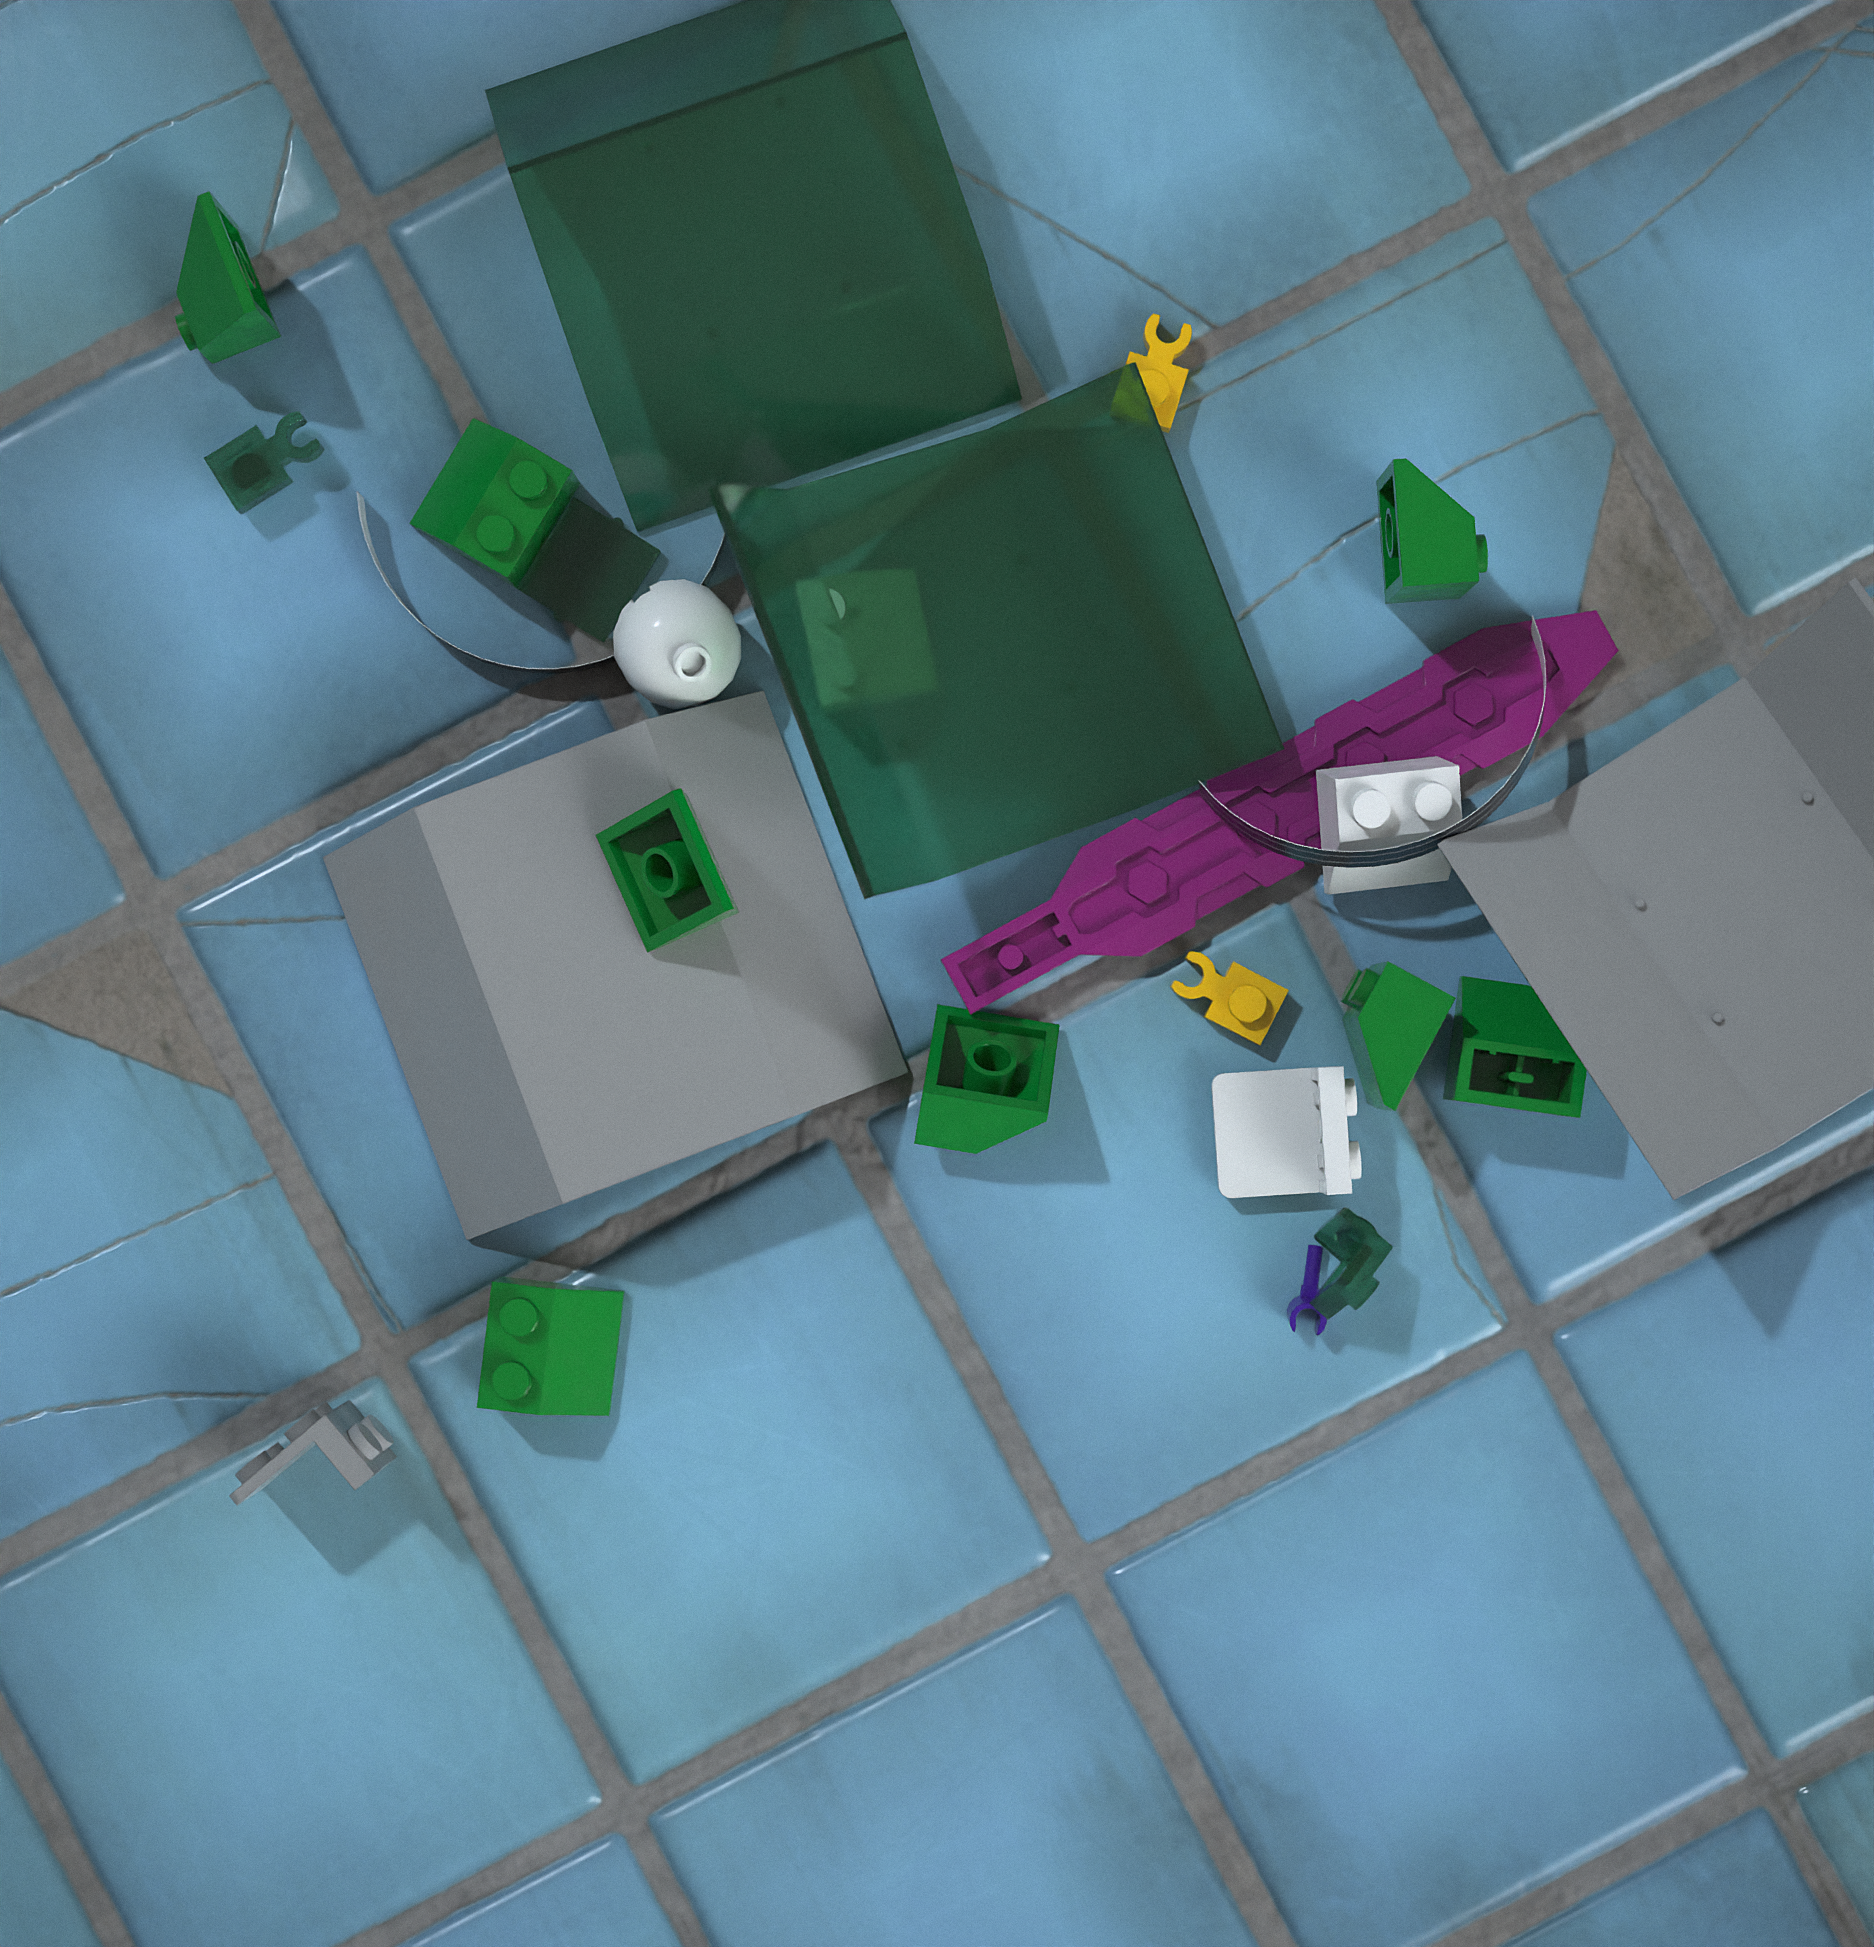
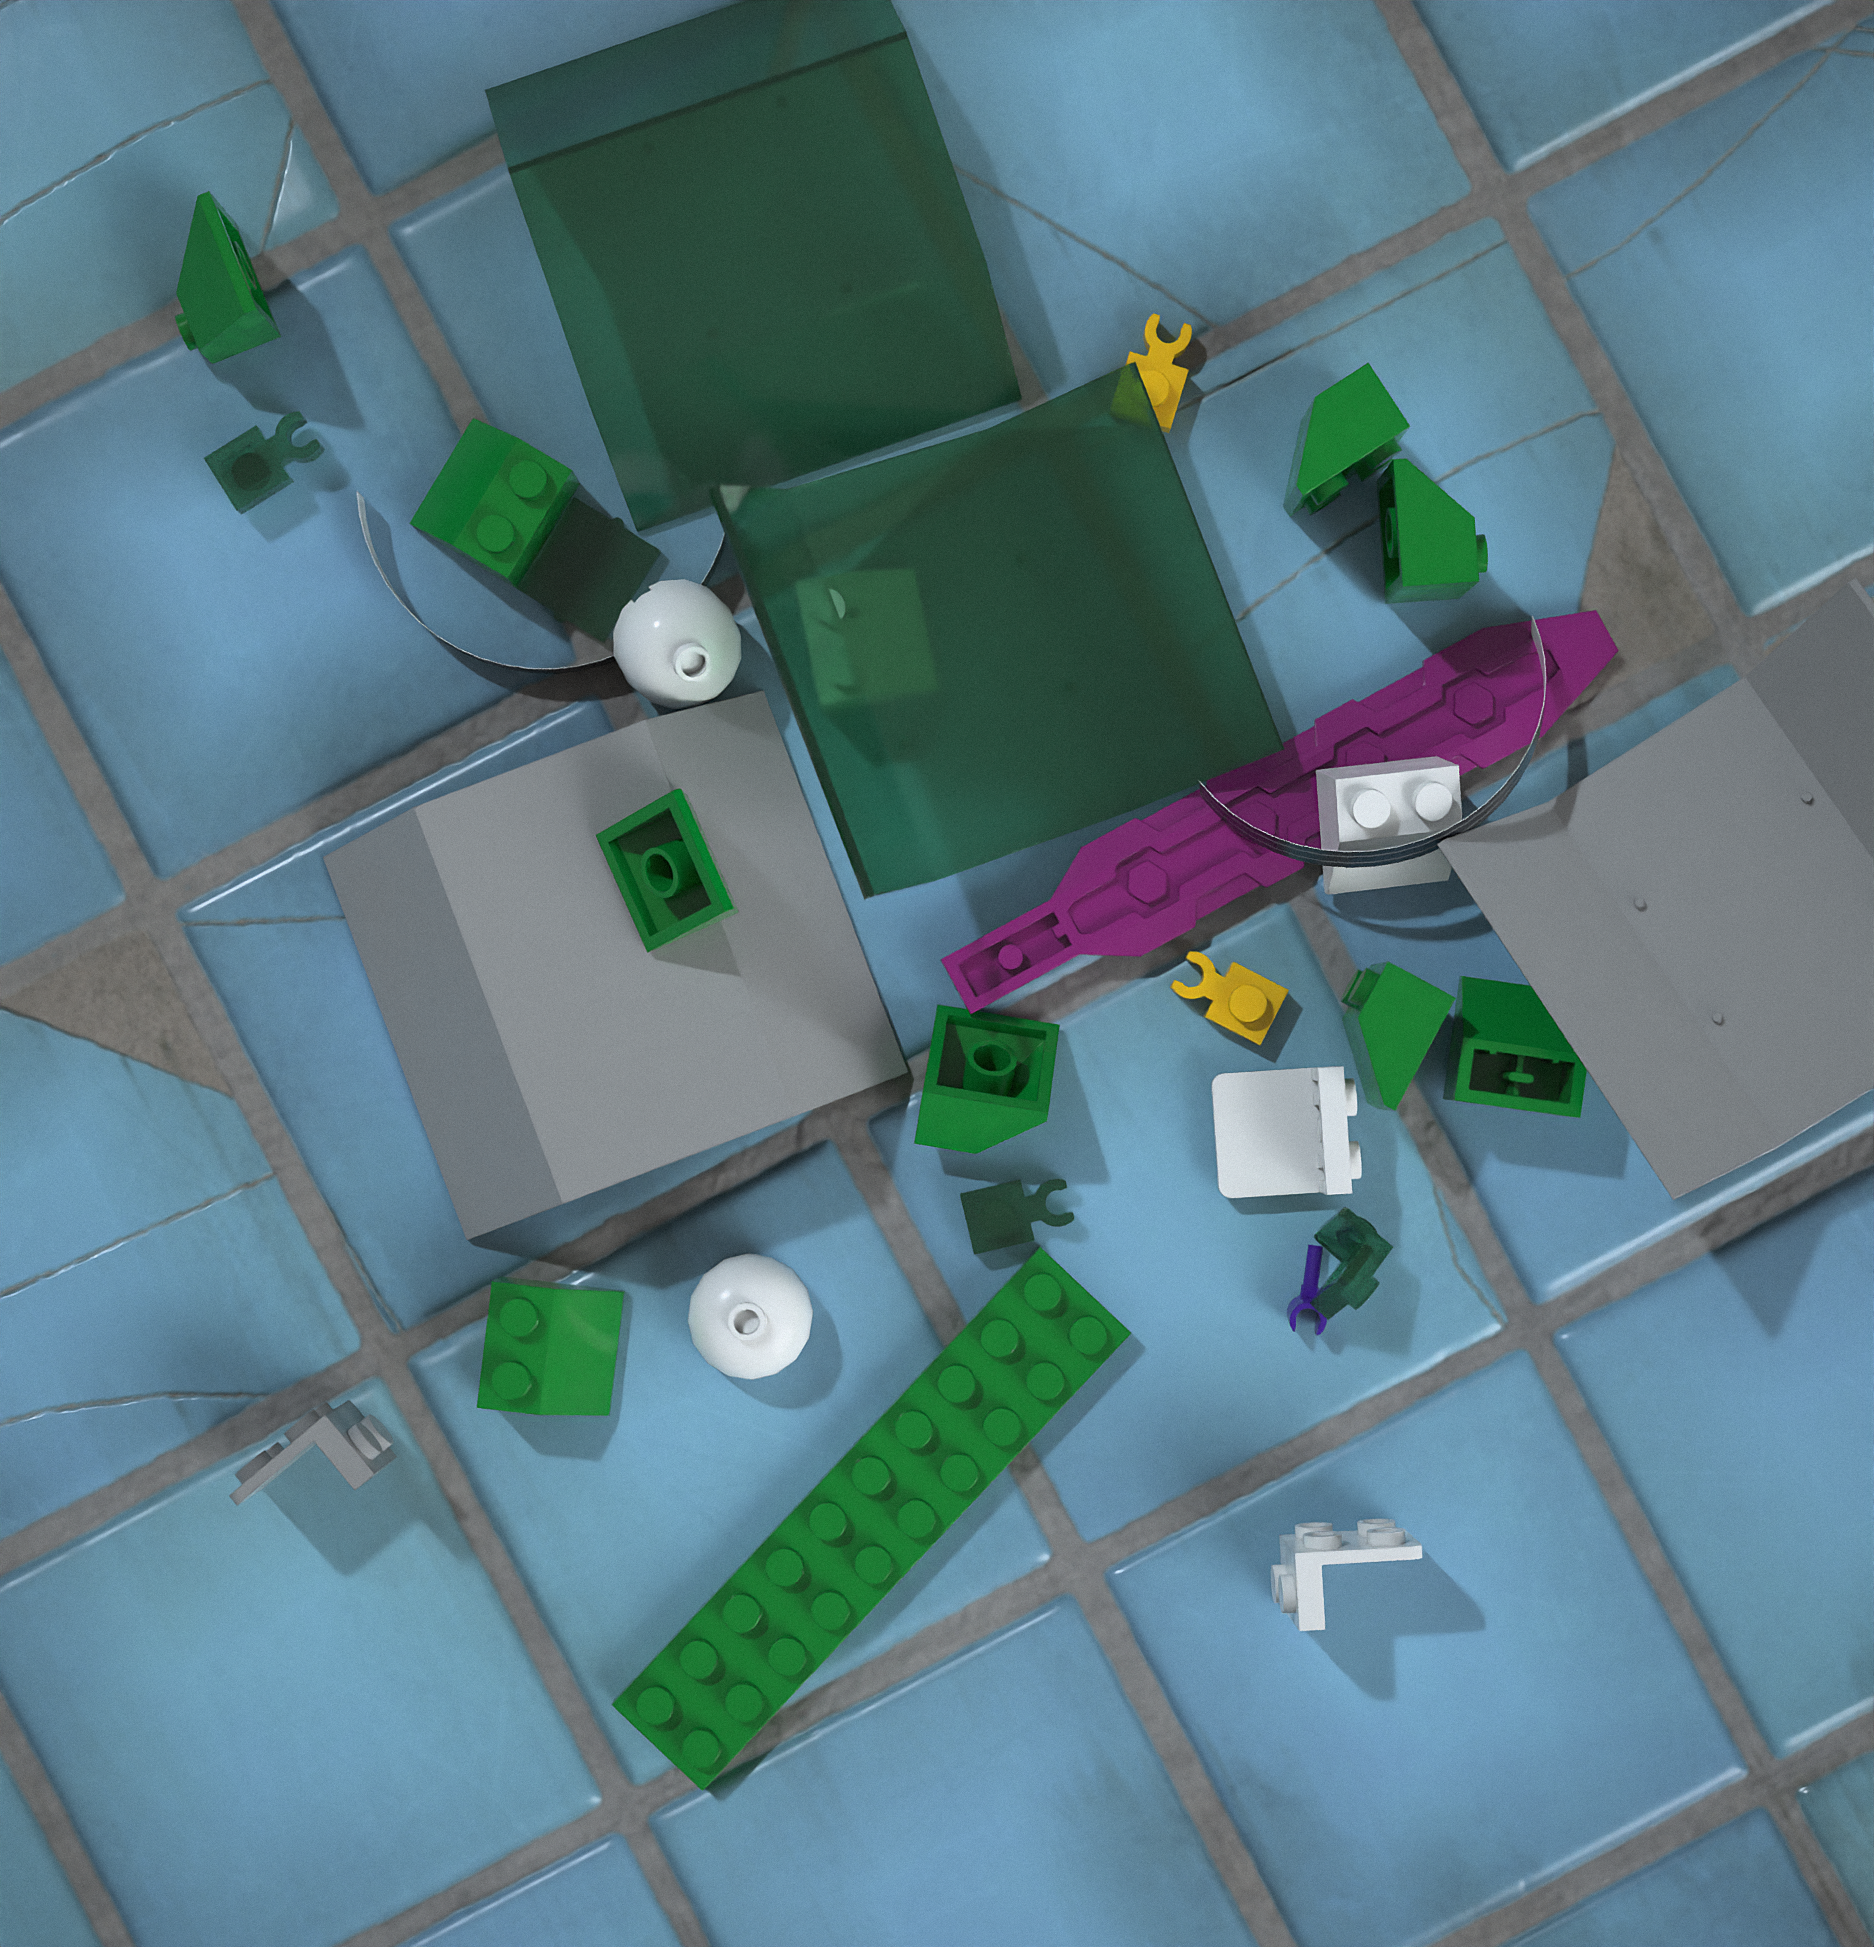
(750, 1316): none -> white cylinder
(870, 1518): none -> green plate
(1003, 1216): none -> clear green plate
(1298, 1579): none -> white bracket
(1343, 434): none -> green slope

